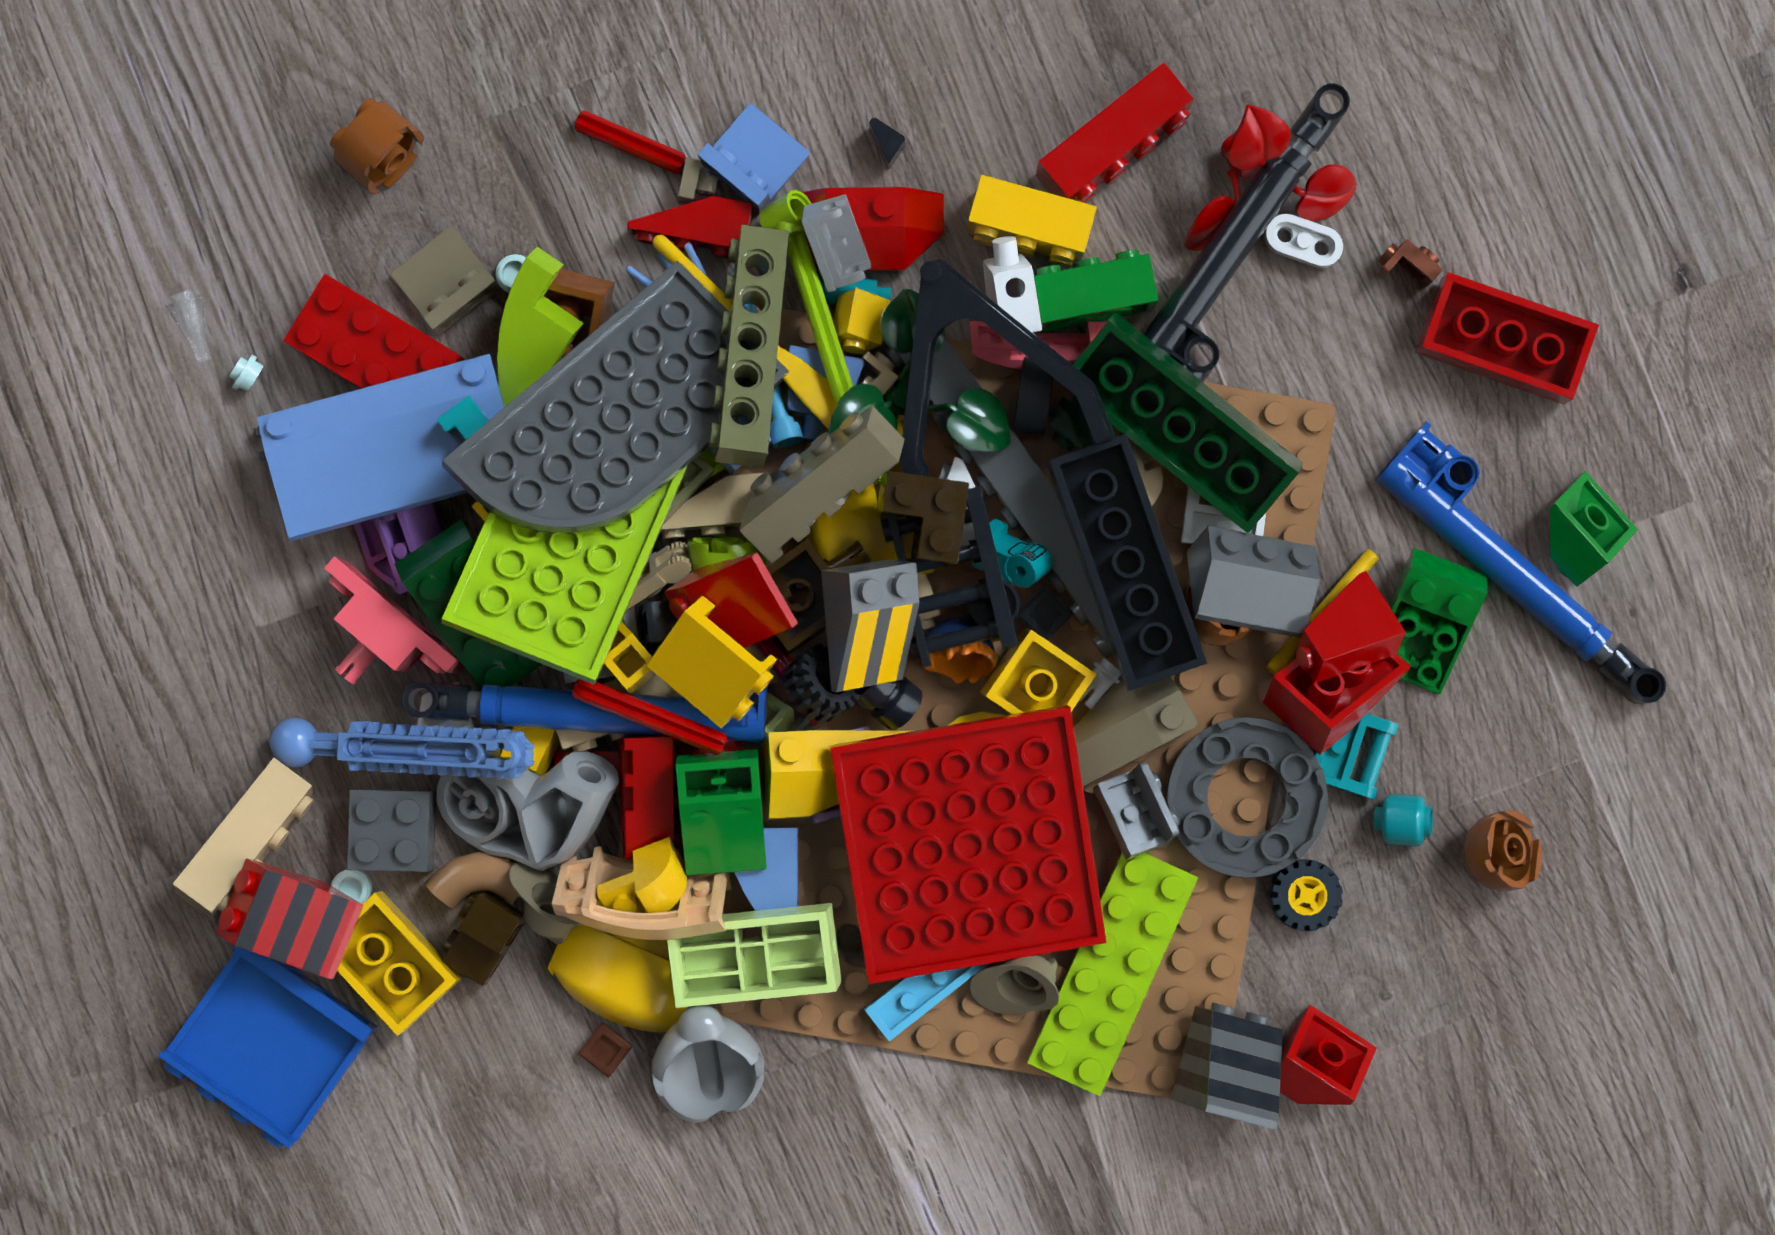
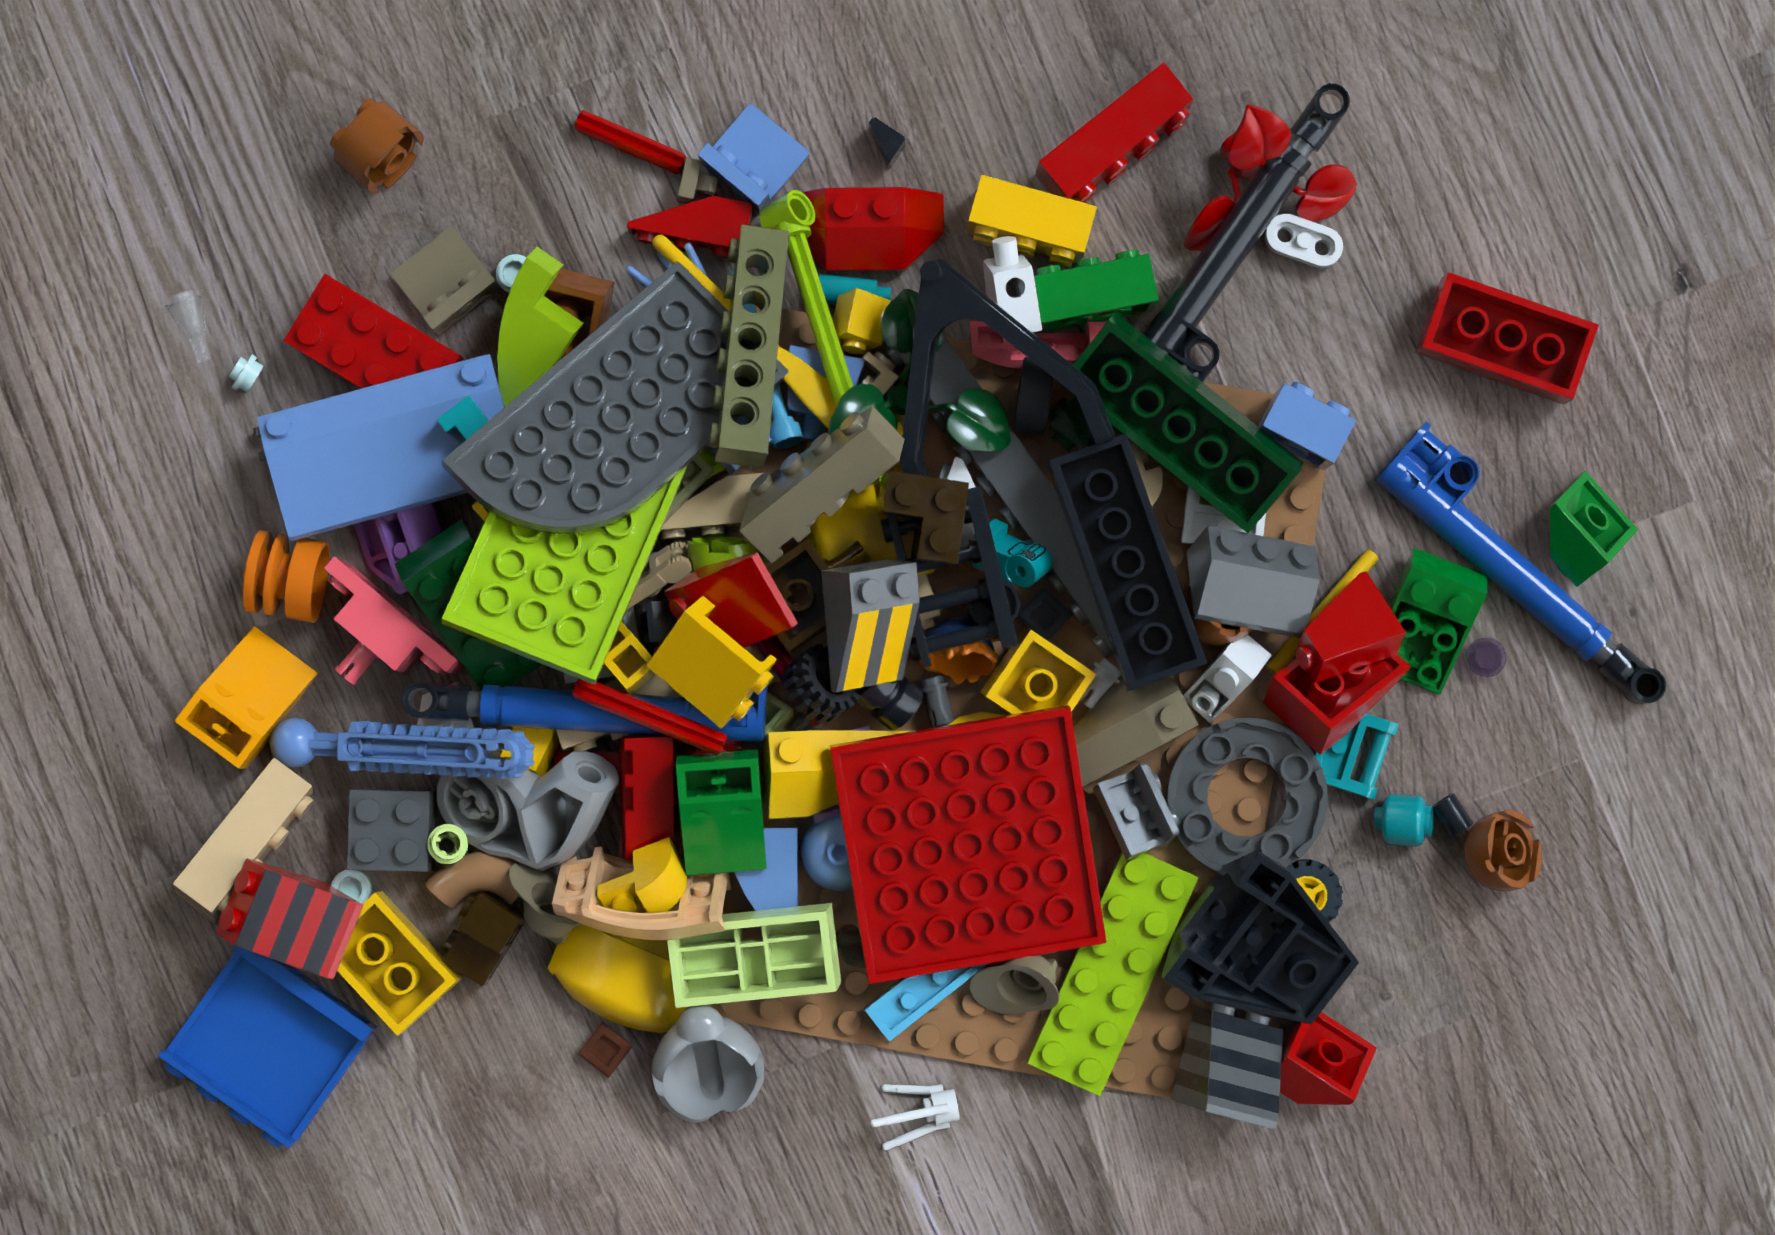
(246, 698): none -> light orange slope
(278, 575): none -> orange wheel
(450, 832): none -> yellowish green cone
(826, 855): none -> medium blue cylinder
(836, 242): light grey hinge -> none
(937, 700): none -> dark grey pin
(939, 1107): none -> white plant
(1226, 677): none -> white slope
(1258, 944): none -> black wedge
(1307, 425): none -> medium blue brick
(1417, 261): copper bracket -> none
(1452, 815): none -> black hinge
(1486, 657): none -> clear purple plate

